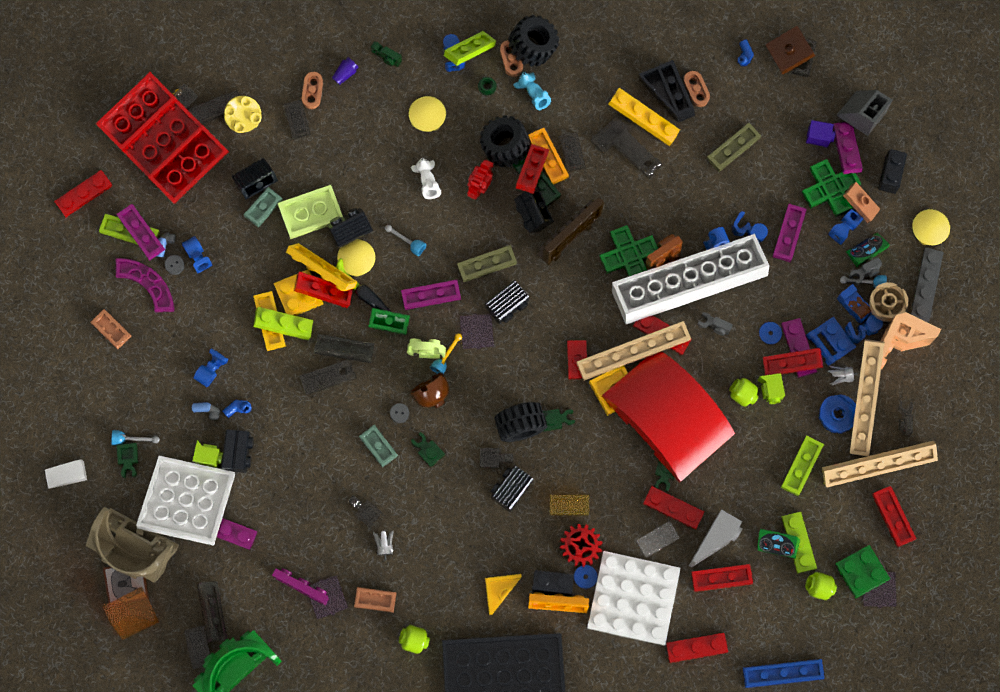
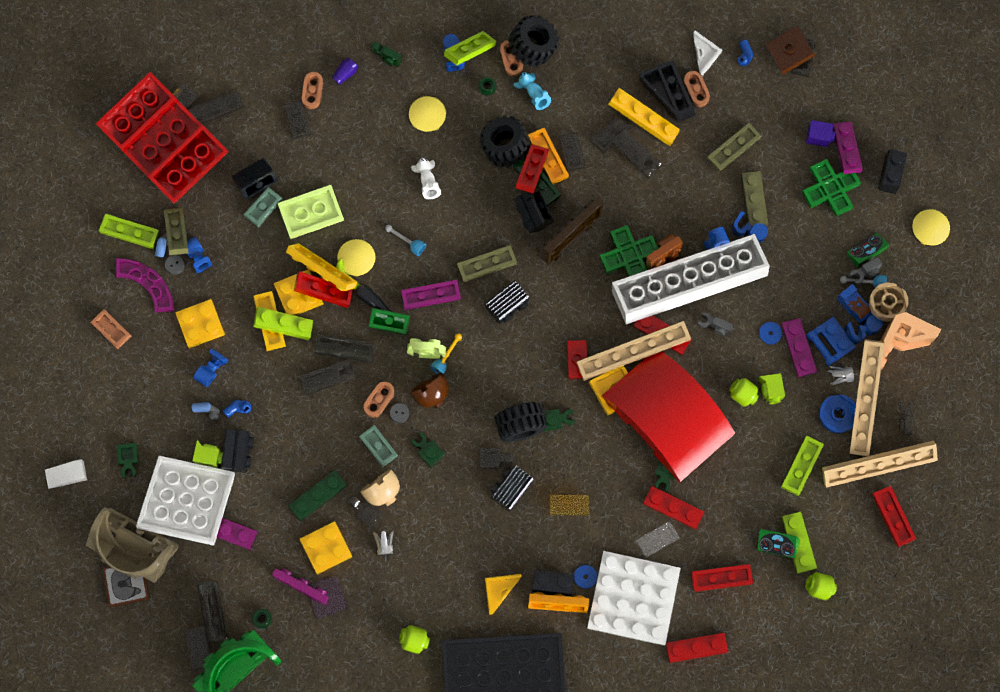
(83, 193): red plate -> none
(119, 437): hinge -> none
(130, 613): clear orange slope -> none
(140, 232): magenta plate -> none
(176, 231): none -> olive plate
(200, 323): none -> yellow plate
(242, 114): light yellow dish -> none
(255, 618): none -> dark green plate
(317, 495): none -> dark green plate
(325, 547): none -> yellow plate
(350, 227): black brick -> none
(375, 599): nougat plate -> none
(378, 399): none -> nougat plate
(382, 489): none -> tan cylinder
(476, 331): piece -> none
(480, 179): red gear -> none
(571, 542): red gear -> none
(705, 52): none -> white tile
(719, 535): light grey slope -> none
(754, 198): none -> olive plate
(783, 673): blue tile -> none
(789, 233): magenta plate -> none
(793, 362): red plate -> none
(850, 221): blue leg -> none
(861, 202): nougat plate -> none
(862, 571): green plate -> none
(865, 110): dark grey slope -> none
(882, 595): piece -> none
(926, 284): dark grey plate -> none

